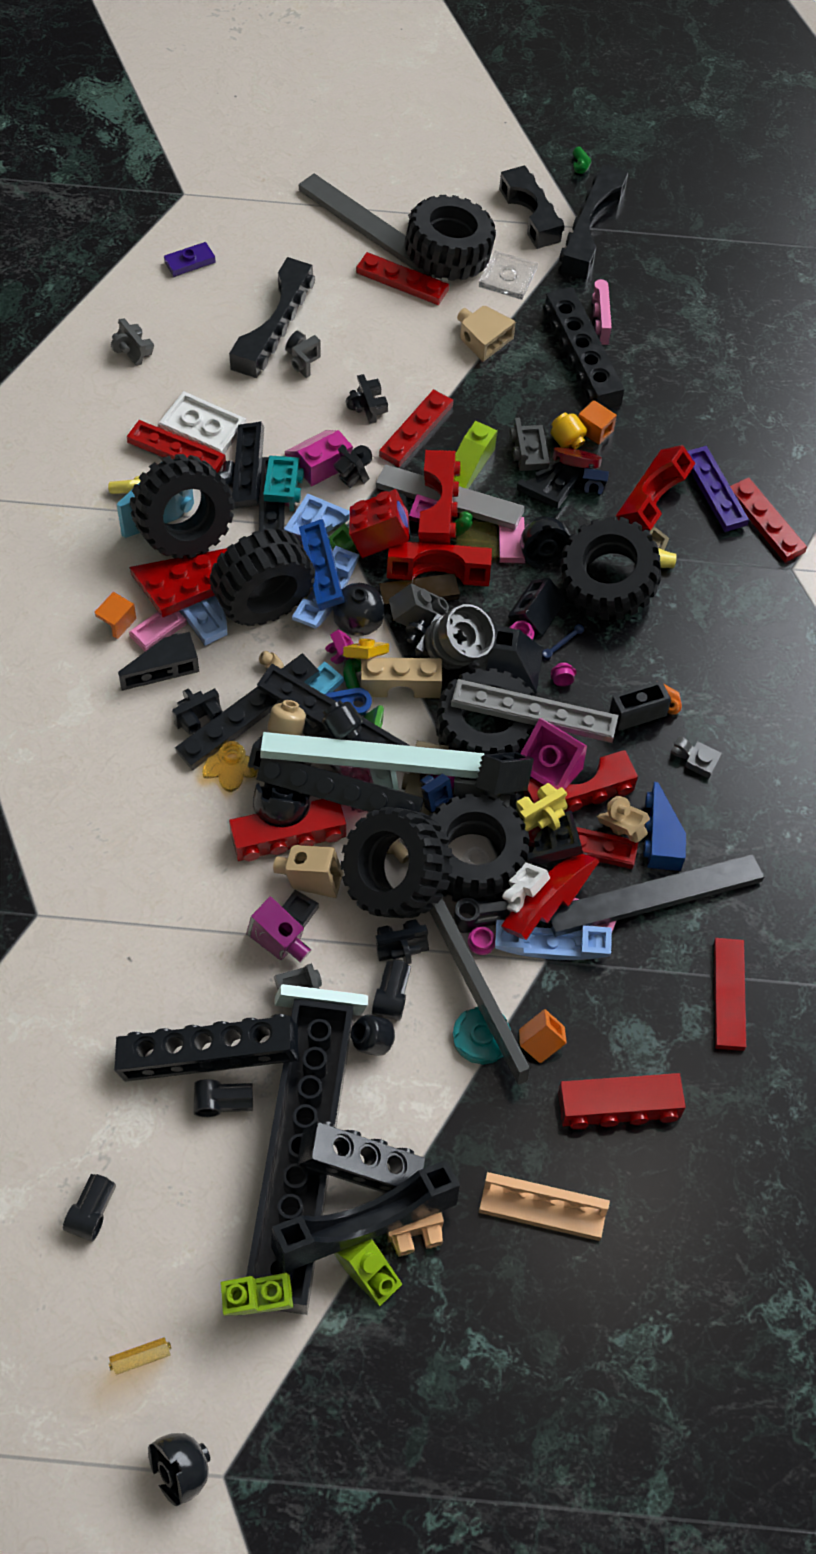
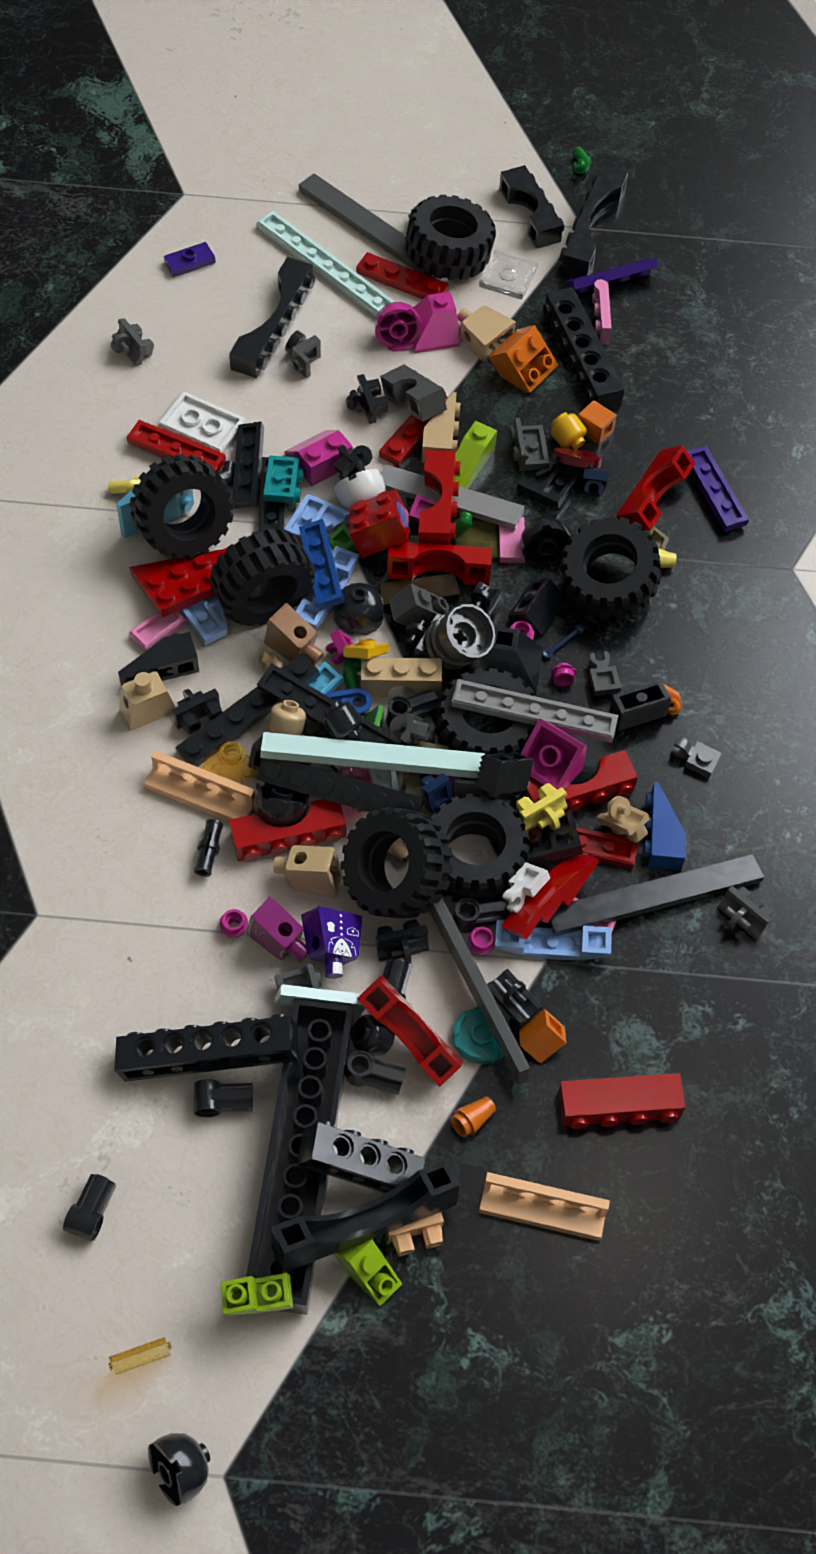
(117, 612): orange panel -> none
(144, 700): none -> tan torso
(199, 788): none -> light nougat fence
(208, 848): none -> black pin
(233, 916): none -> dark pink plate
(292, 635): none -> medium nougat torso
(301, 907): black tile -> none
(323, 263): none -> light aqua tile
(332, 938): none -> dark purple torso
(363, 487): none -> white cylinder
(378, 1074): none -> black piece
(397, 326): none -> dark pink cylinder
(412, 729): none -> dark grey hips
(421, 704): none -> black piece
(421, 1040): none -> red arch
(423, 396): none -> dark grey arch
(438, 323): none -> dark pink slope
(441, 429): none -> tan slope
(472, 1116): none -> orange cone
(484, 597): none -> black hips
(514, 997): none -> black hips
(524, 359): none -> orange slope
(603, 678): none -> dark grey plate
(620, 273): none -> dark purple plate
(729, 994): red tile -> none
(744, 912): none -> dark grey hips
(768, 520): plate -> none

